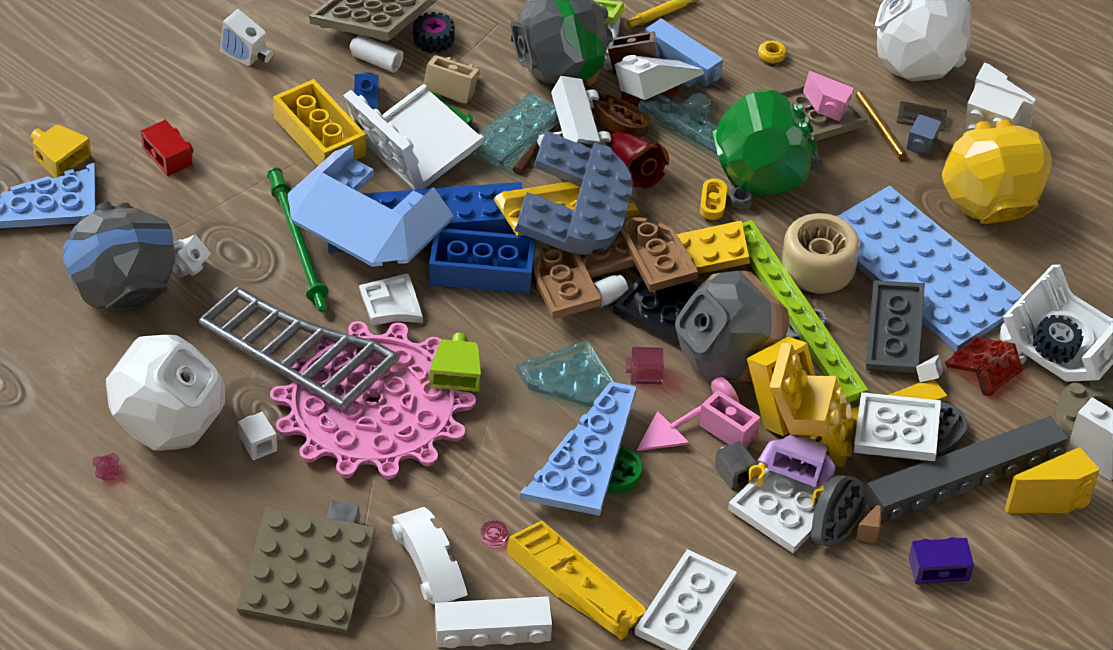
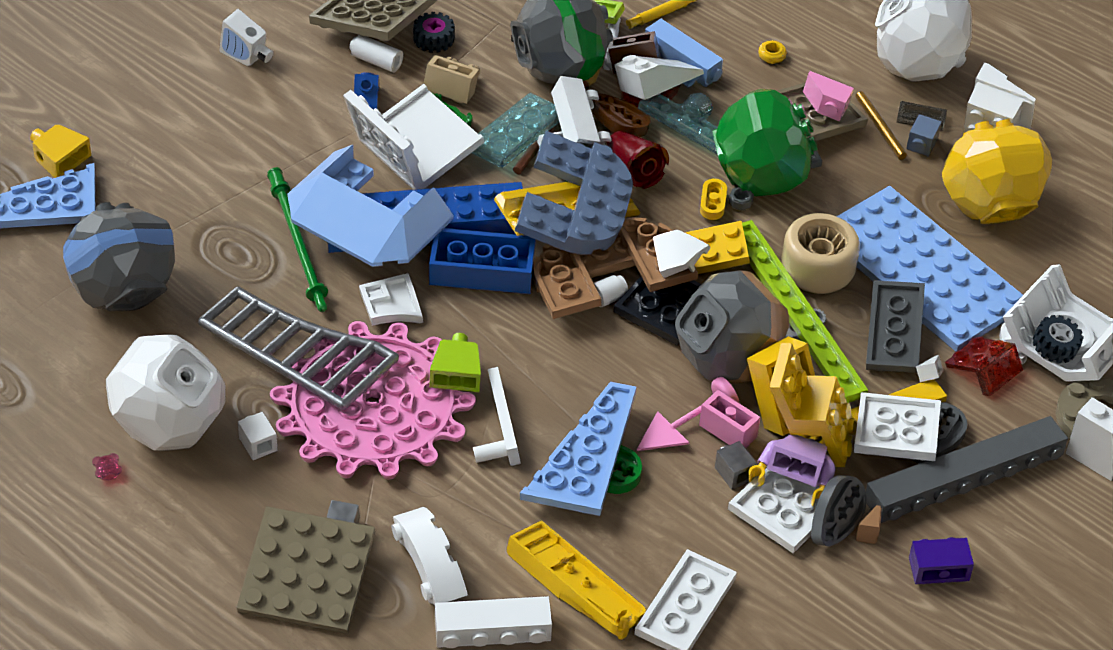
(166, 147): red brick -> none
(189, 256): white brick -> none
(317, 122): yellow brick -> none
(494, 534): clear pink tile -> none
(507, 446): none -> white piece
(567, 374): clear light blue plate -> none
(645, 365): clear pink brick -> none
(678, 252): none -> white slope
(1054, 485): yellow slope -> none

